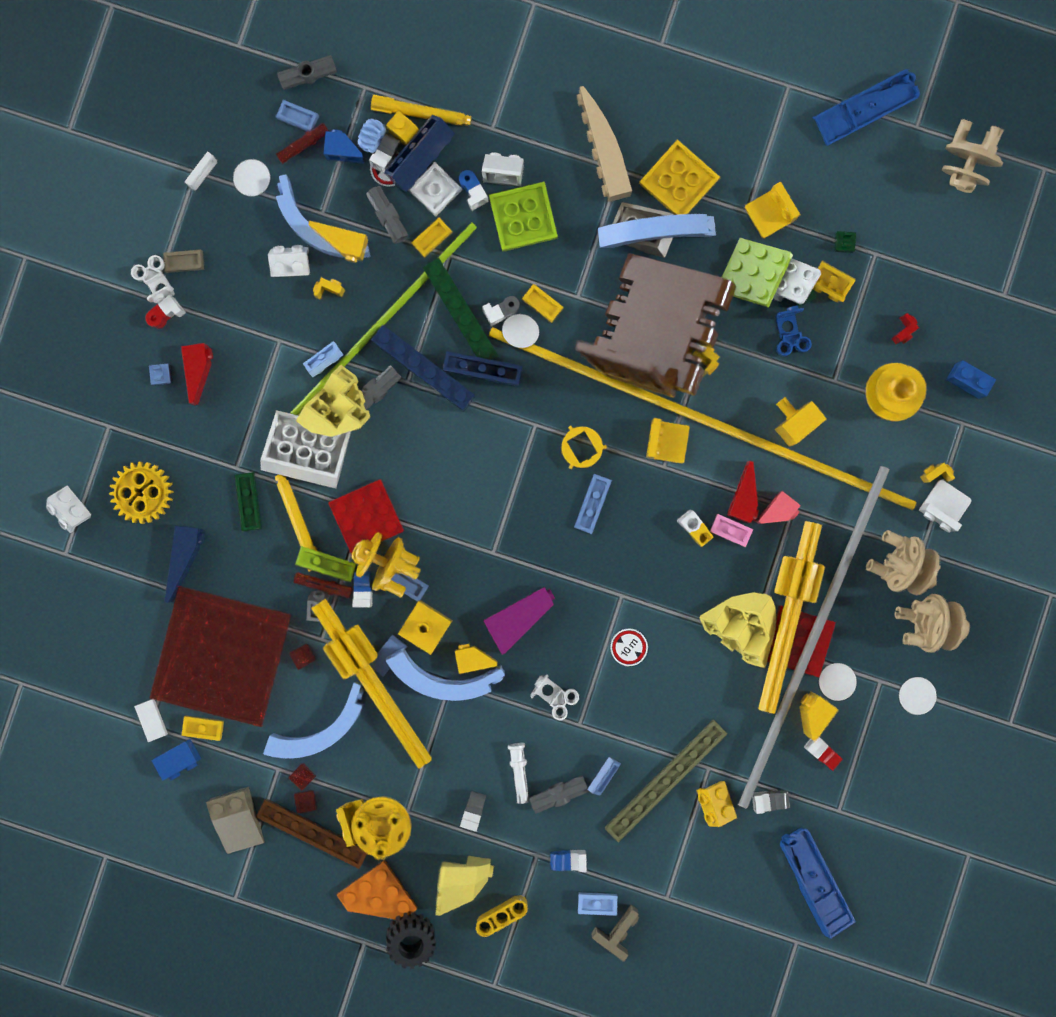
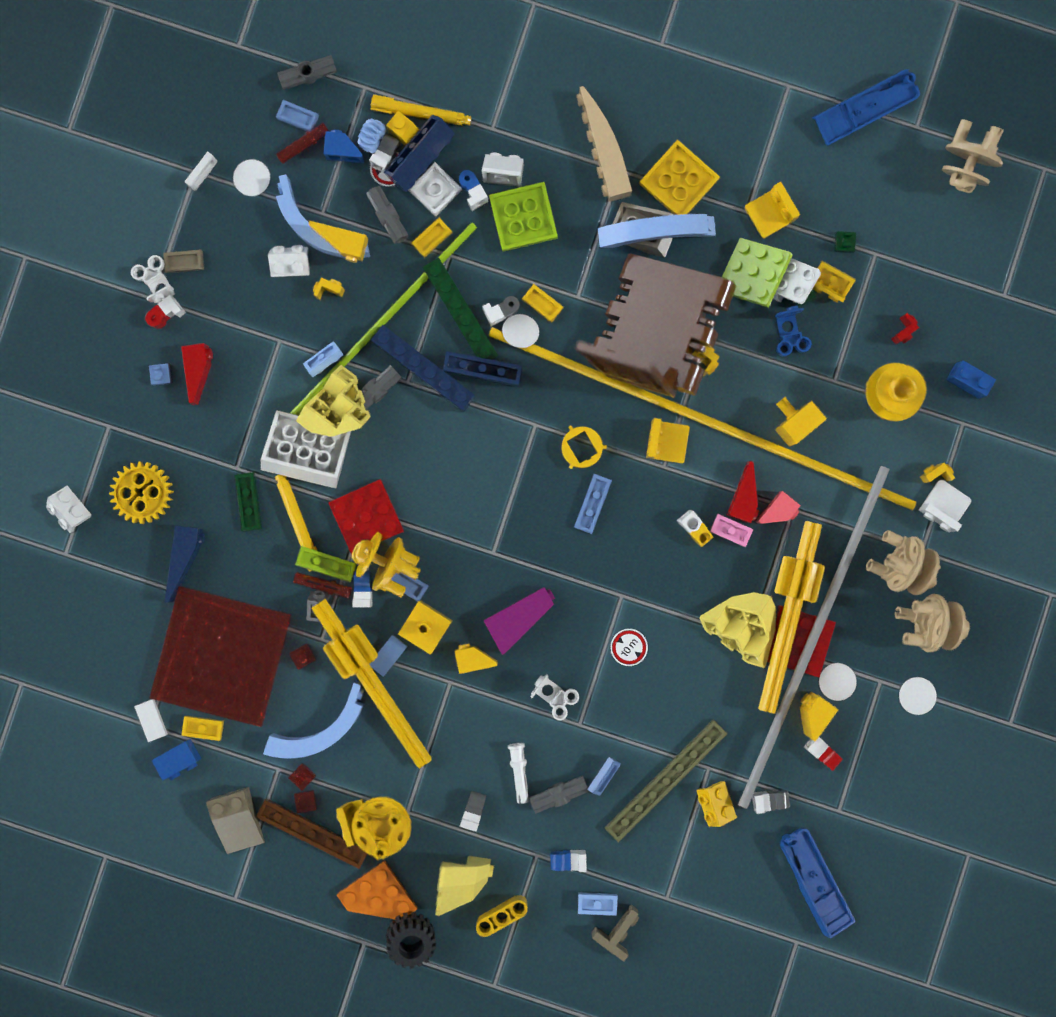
(441, 688): light blue arch -> none

